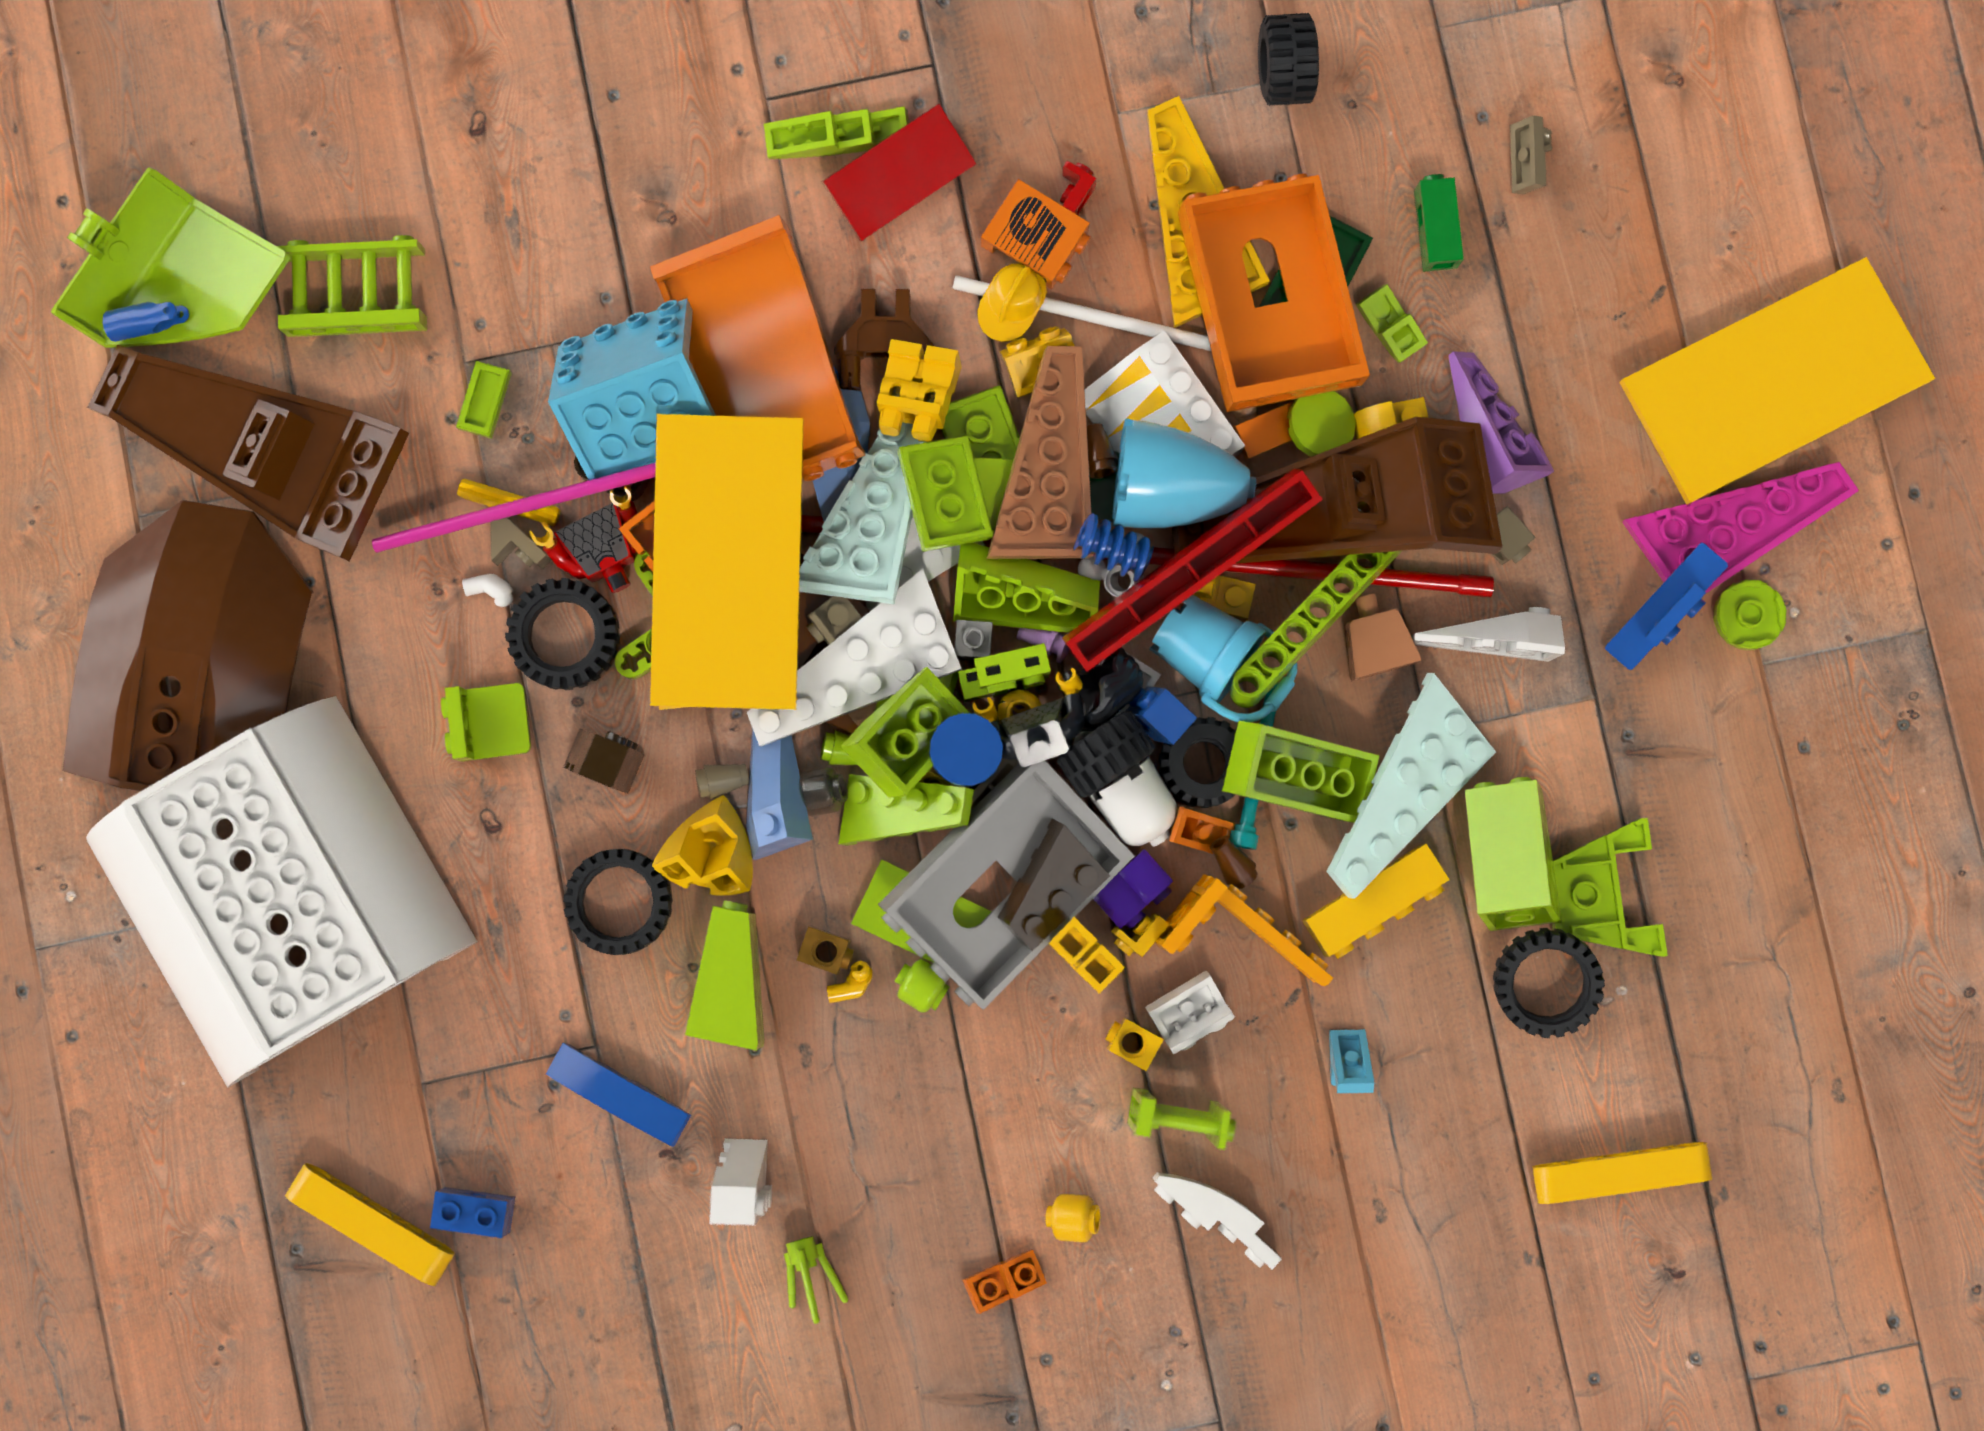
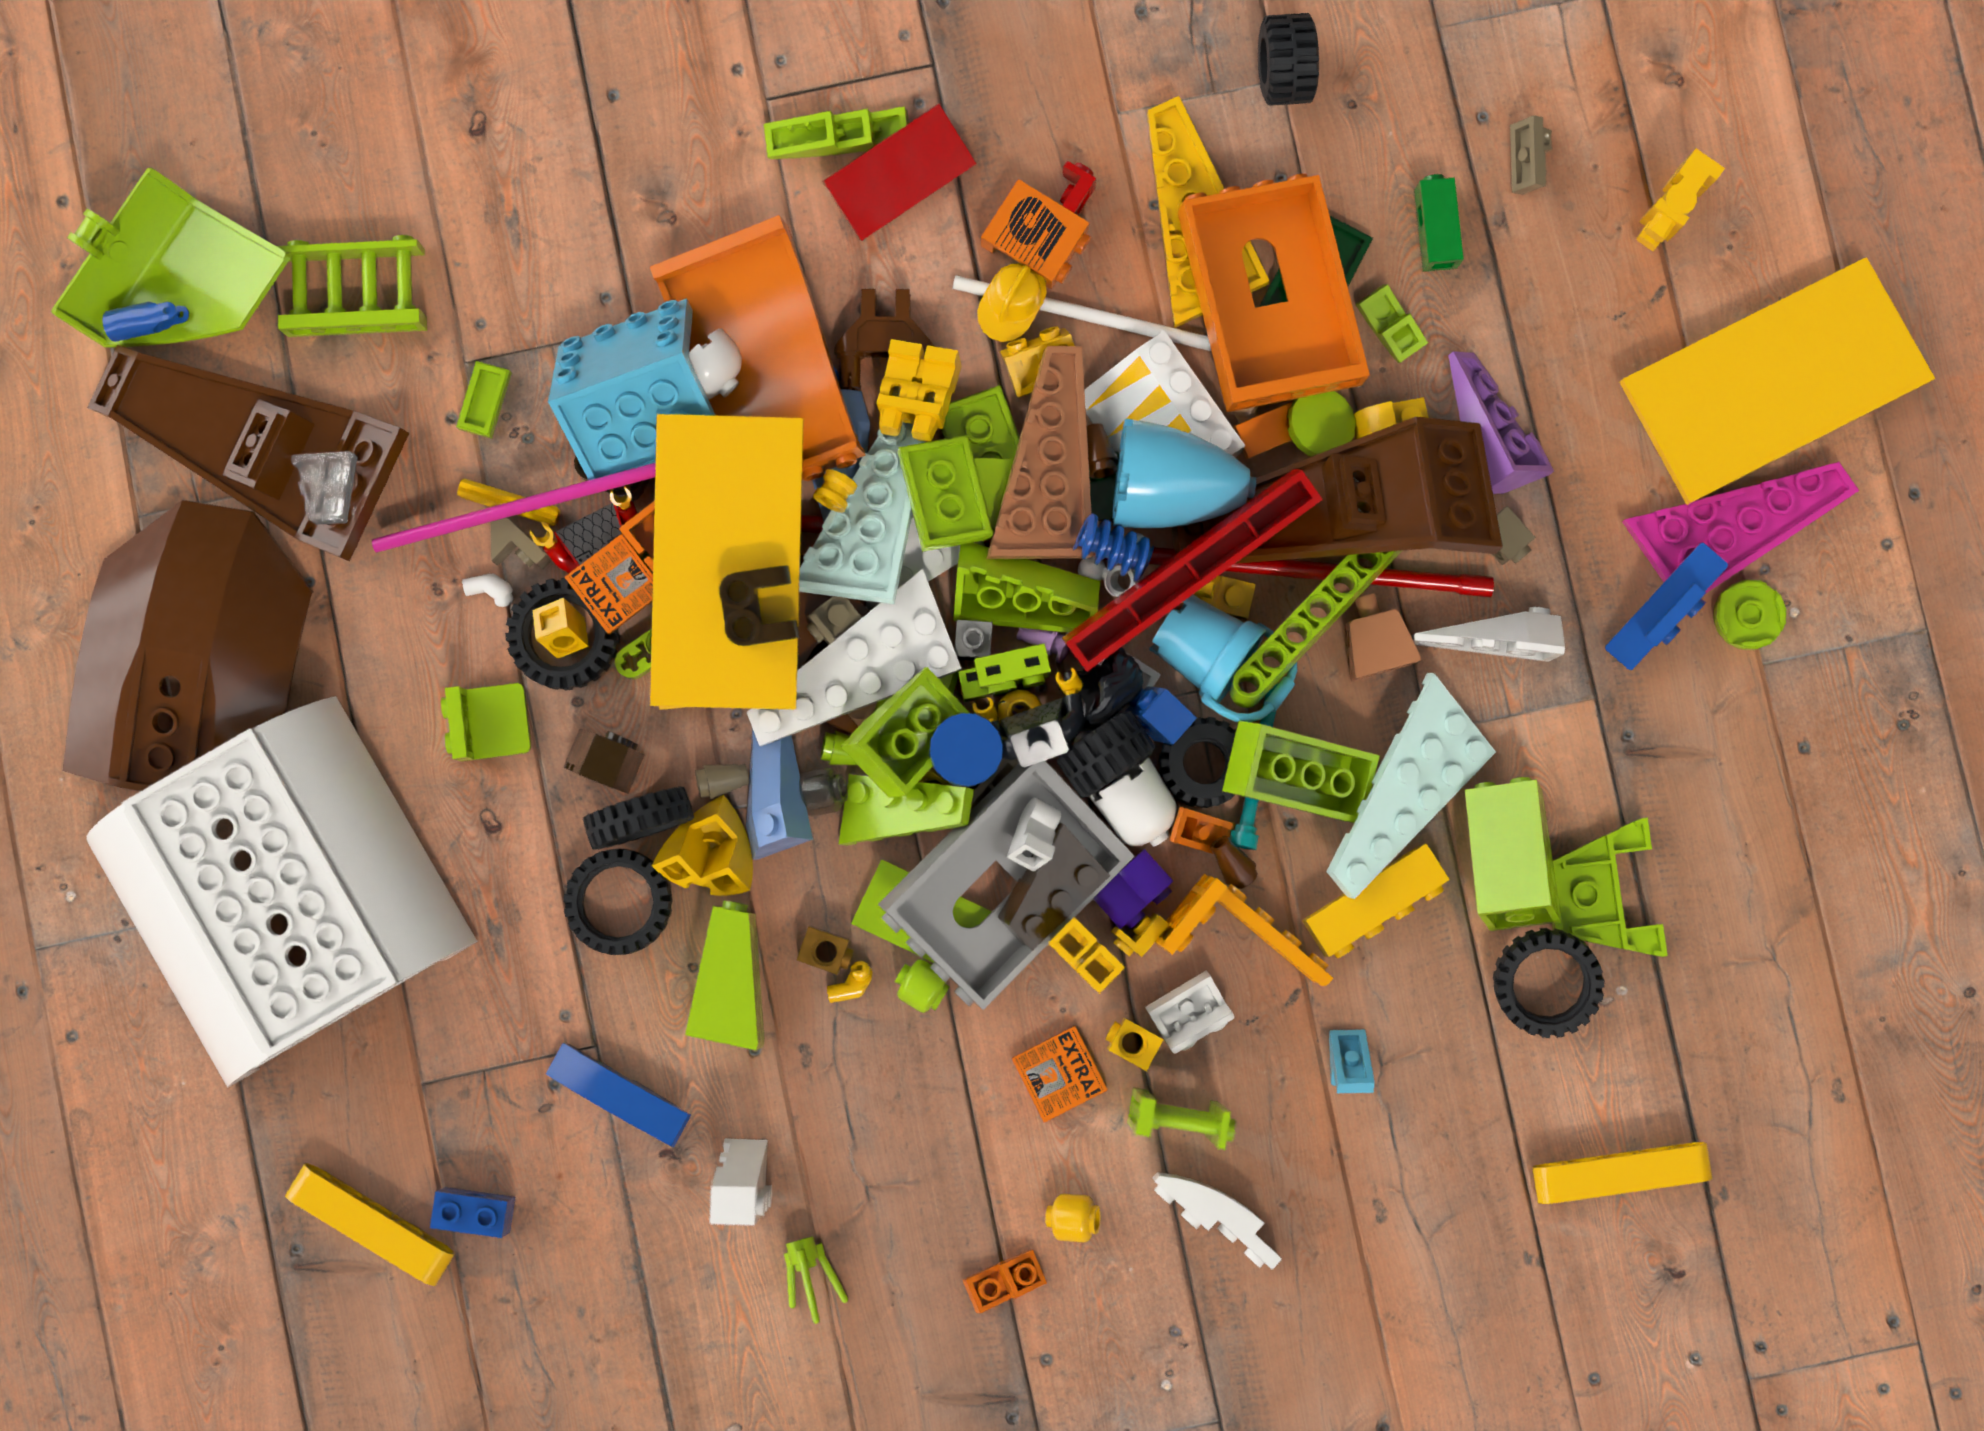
(326, 484): none -> clear wing
(560, 628): none -> yellow brick
(613, 584): none -> orange tile
(638, 817): none -> black tyre
(717, 364): none -> white cylinder
(750, 606): none -> dark brown piece
(835, 490): none -> yellow wheel
(1036, 834): none -> white leg
(1059, 1074): none -> orange tile
(1680, 197): none -> yellow hips

